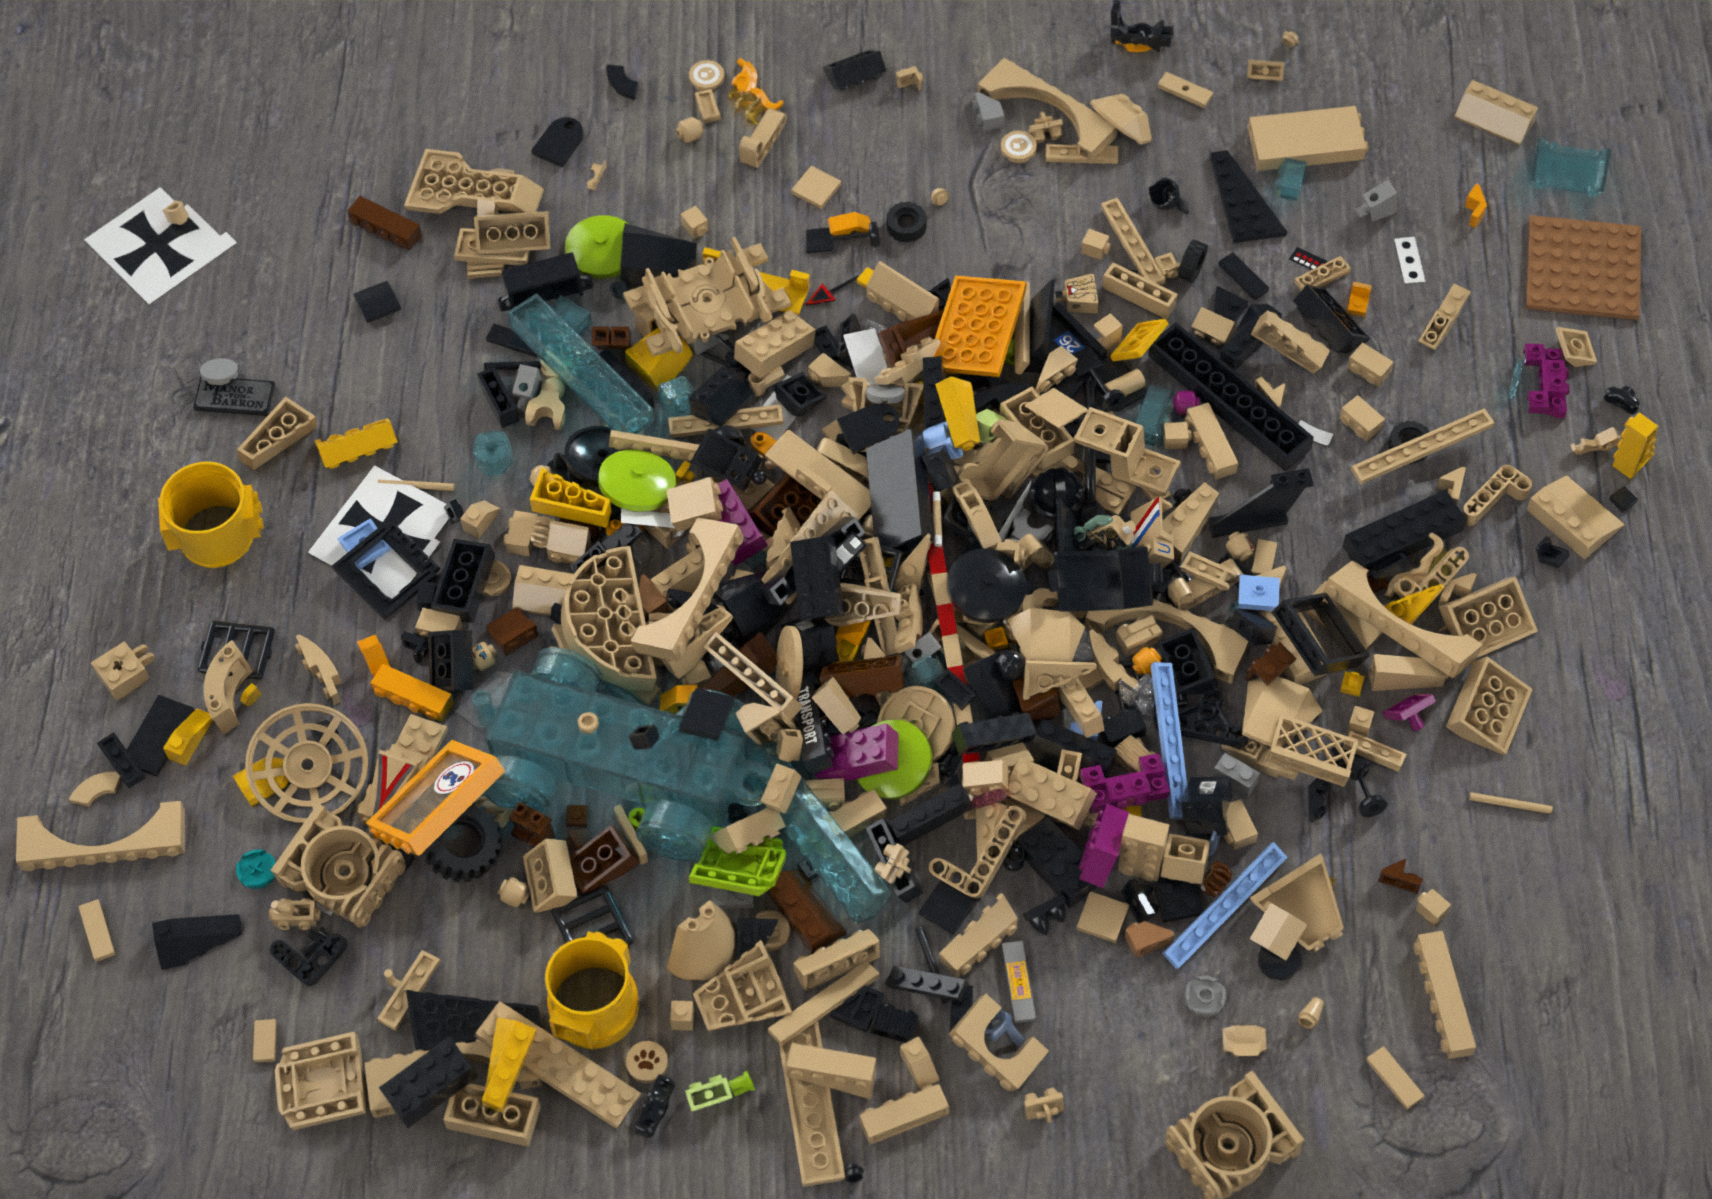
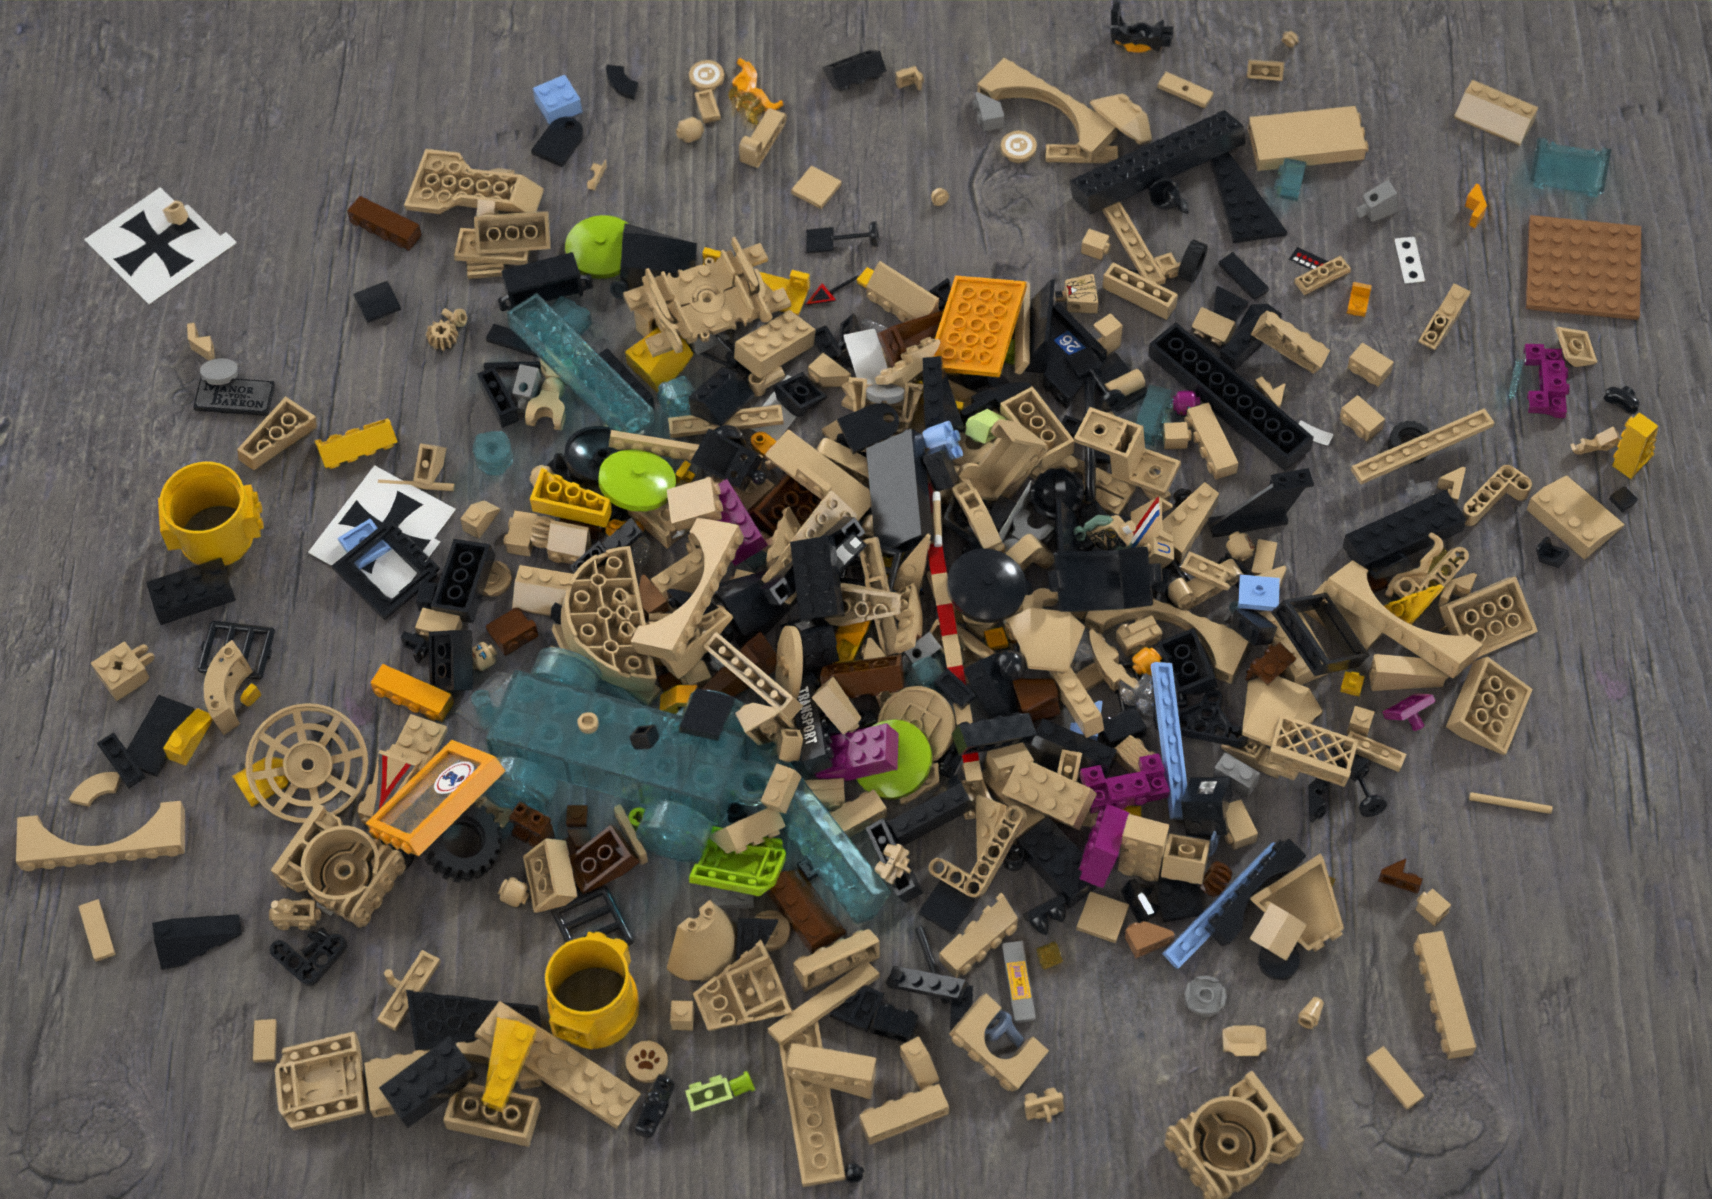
(190, 591): none -> black brick
(201, 345): none -> tan slope
(255, 869): teal tile -> none
(319, 665): tan slope -> none
(373, 653): light orange slope -> none
(429, 463): none -> tan slope
(442, 335): none -> tan gear
(454, 511): black plate -> none
(457, 318): none -> tan plate
(557, 99): none -> light blue brick
(612, 338): reddish brown hips -> none
(646, 518): white sticker -> none
(668, 681): none -> reddish brown tile
(694, 222): tan brick -> none
(849, 222): light orange slope -> none
(906, 209): black tyre -> none
(959, 411): yellow slope -> none
(985, 777): tan brick -> none
(988, 798): clear pink axle -> none
(1014, 548): tan bracket -> none
(1043, 675): tan wing -> none
(1045, 125): tan hips -> none
(1049, 955): none -> clear yellow plate
(1056, 408): tan window -> none
(1057, 366): tan slope -> none
(1139, 340): yellow tile -> none
(1157, 160): none -> black brick
(1229, 920): none -> black arch
(1330, 319): black slope -> none

